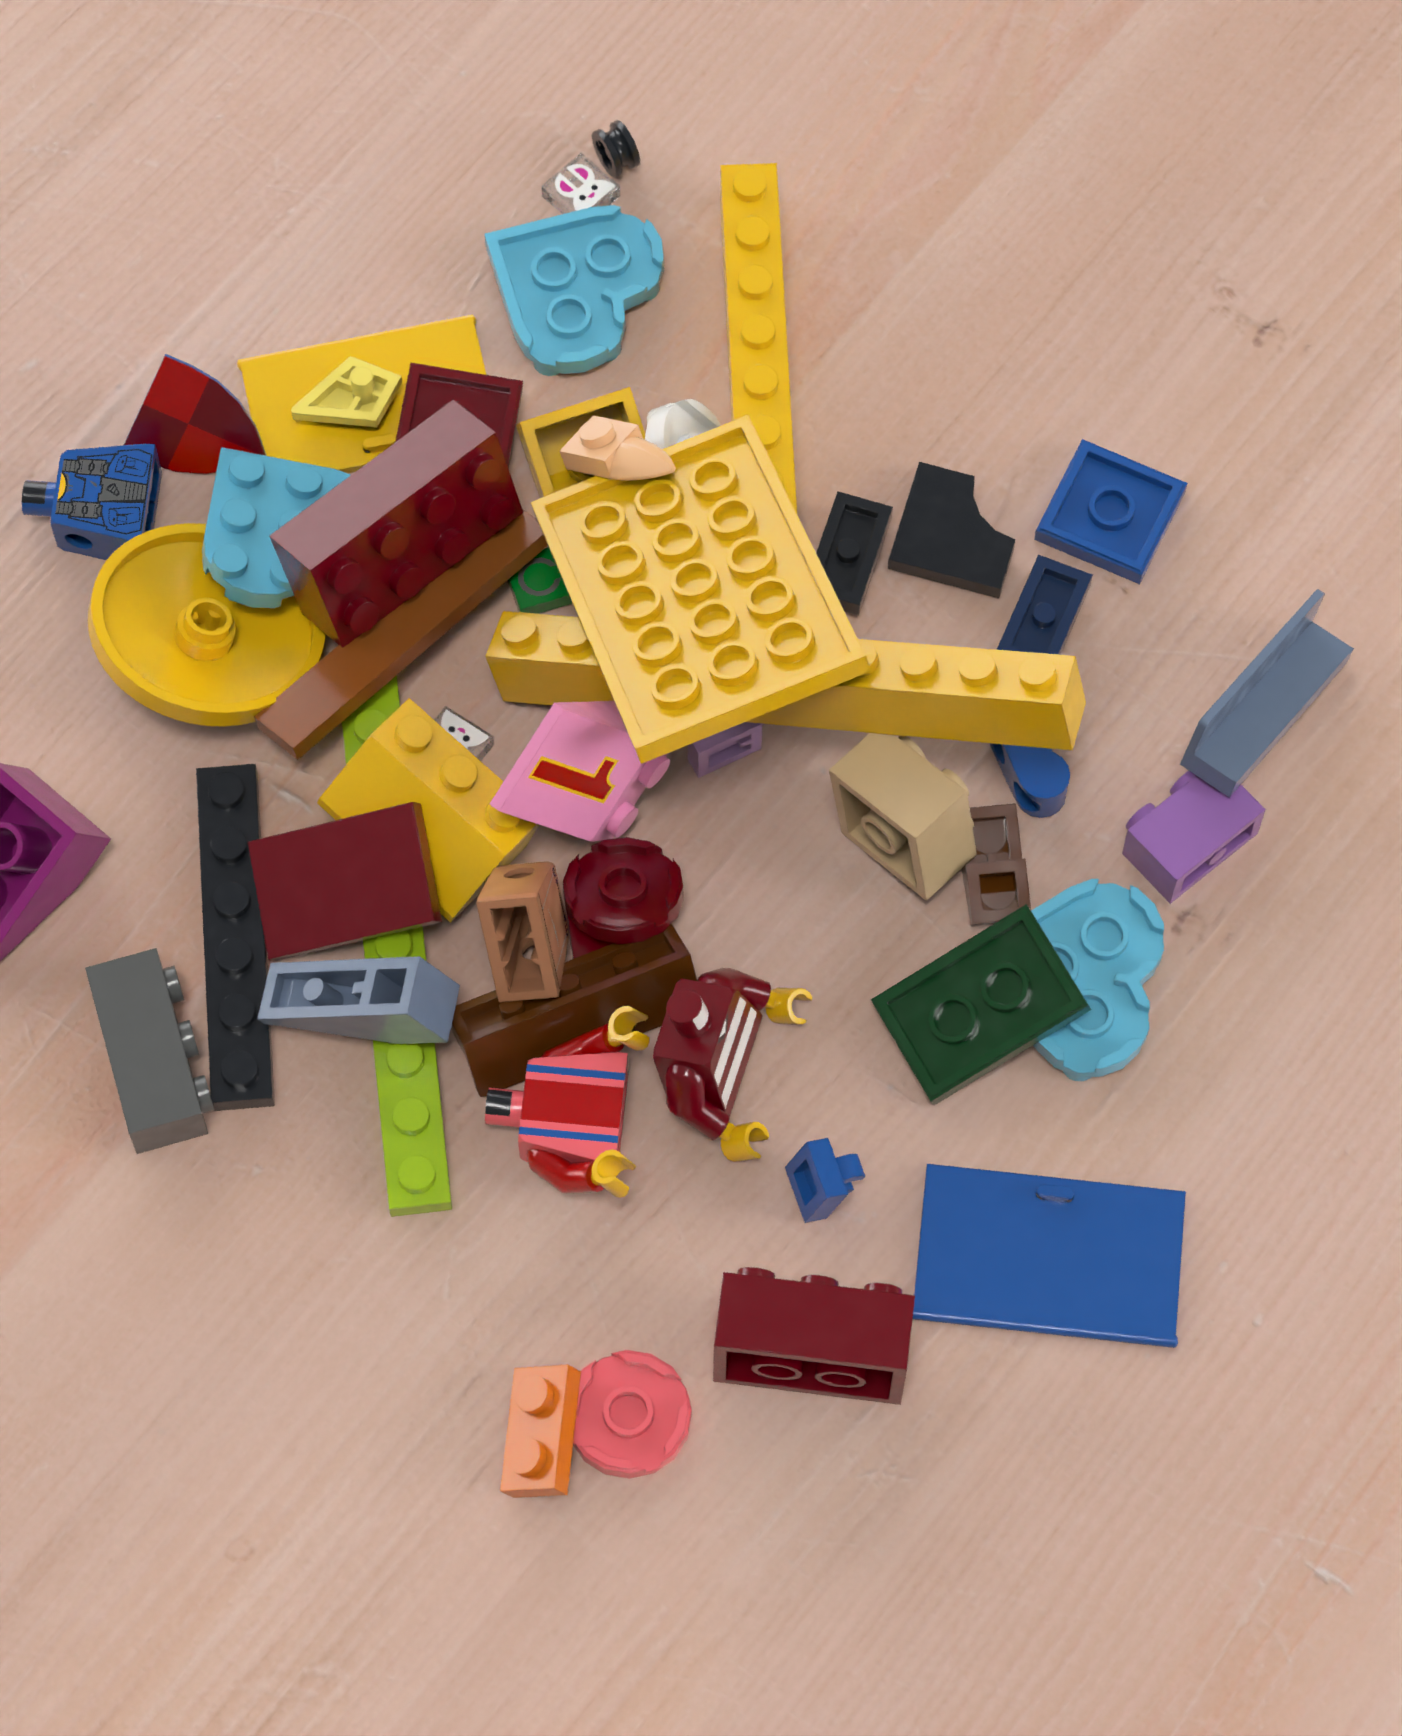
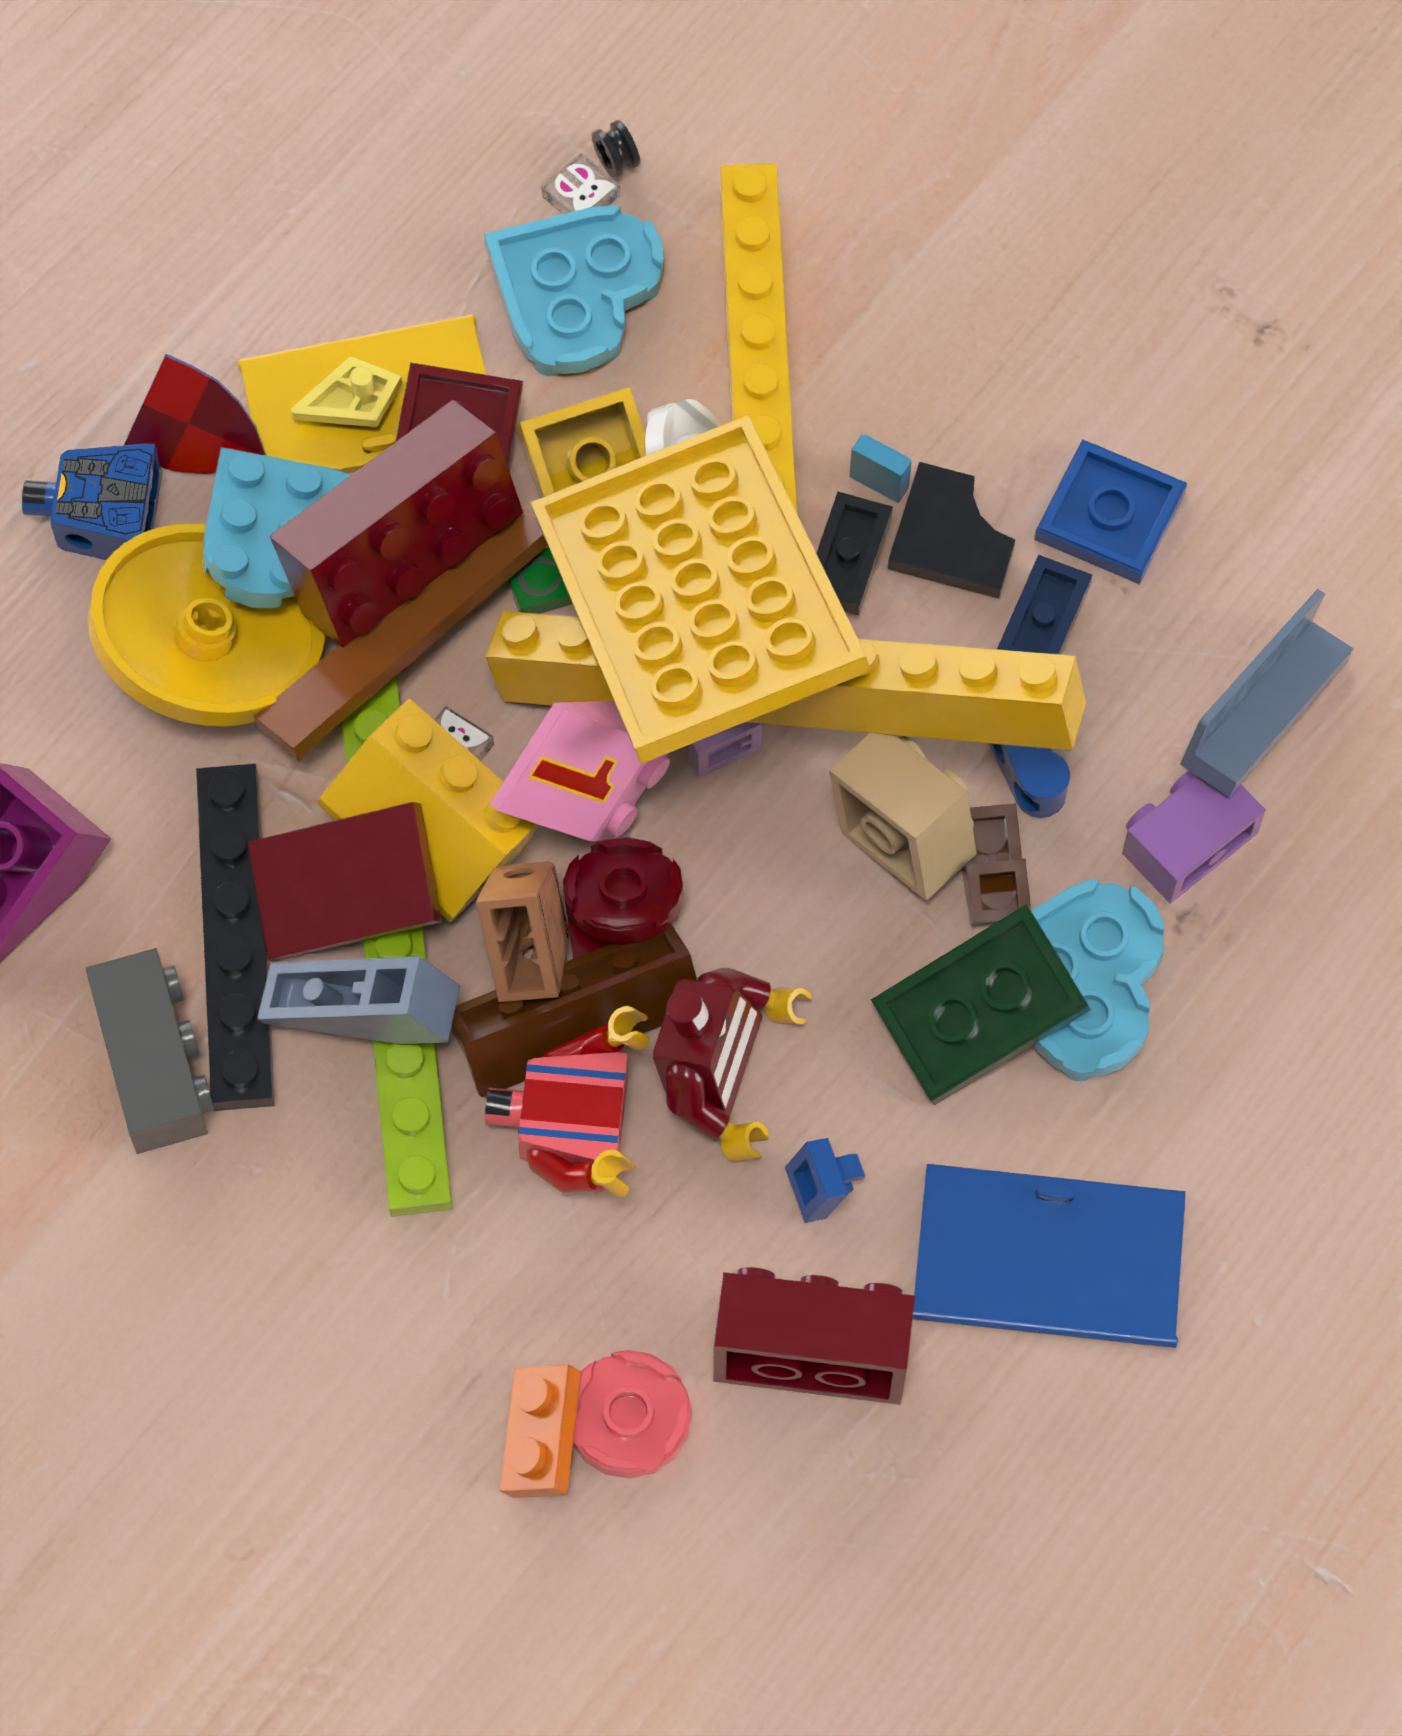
(614, 452): light nougat plate -> none
(880, 468): none -> dark azure tile

